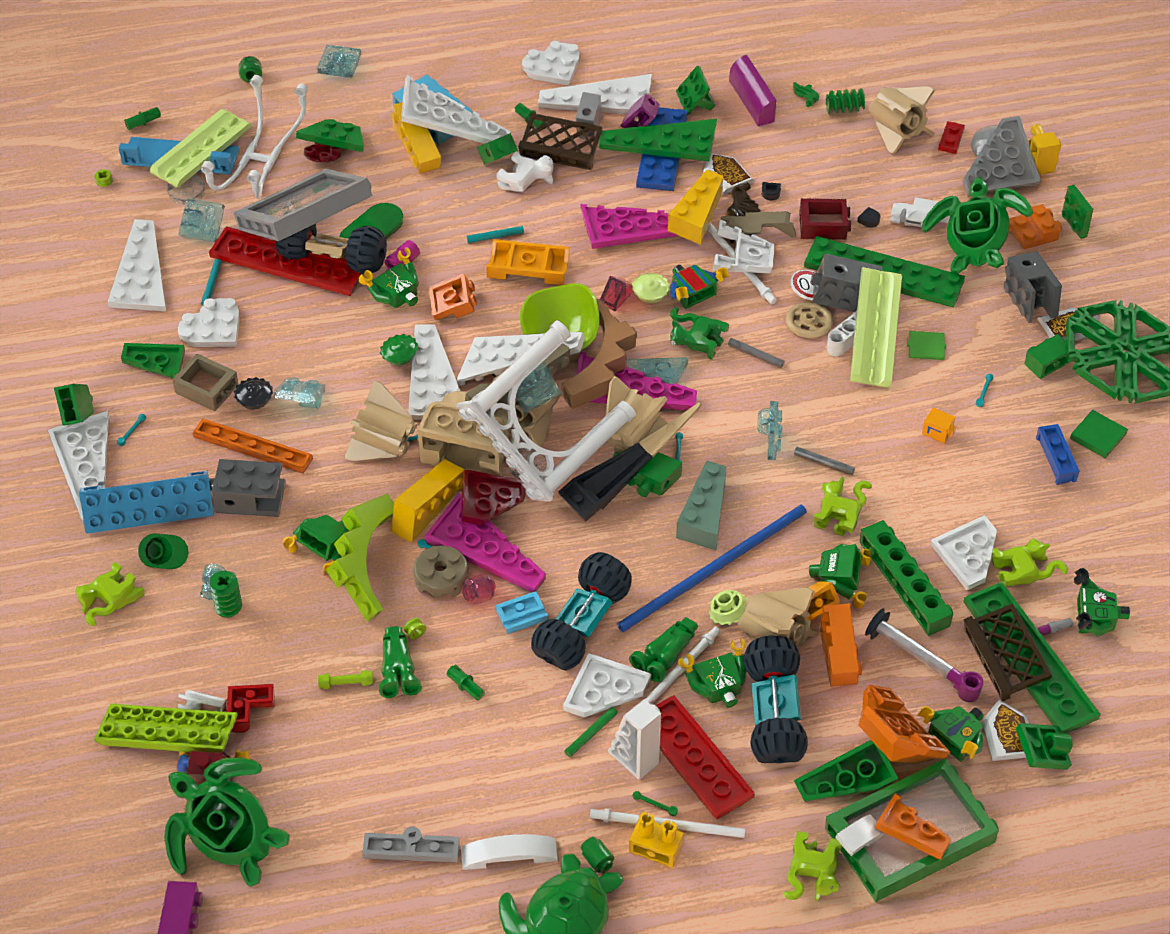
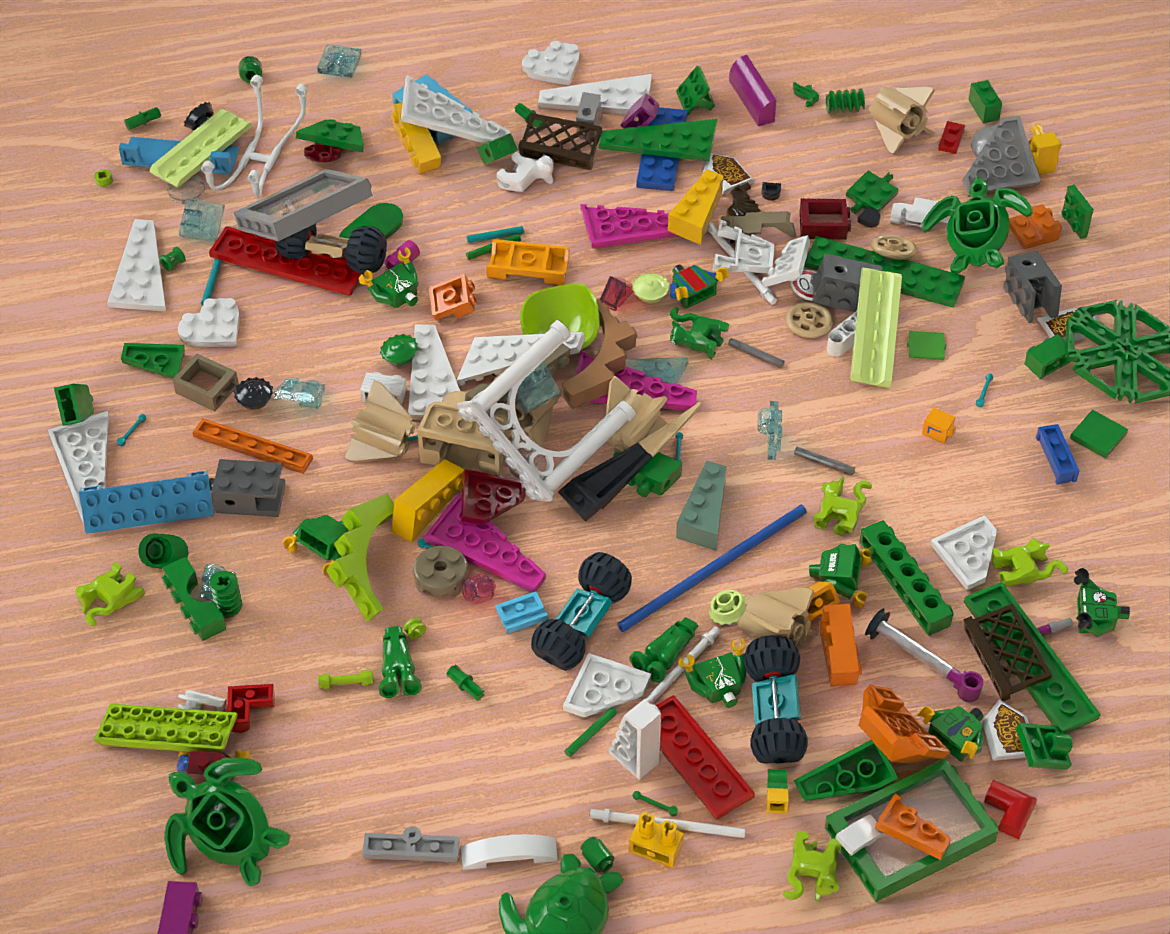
(178, 256): none -> green bush
(198, 116): none -> black piece
(203, 616): none -> green arch
(395, 384): none -> white brick
(488, 248): none -> green bar
(777, 791): none -> leg
(790, 264): none -> white wing
(871, 192): none -> green plate
(893, 247): none -> tan plate
(985, 101): none -> green brick
(1016, 805): none -> red brick

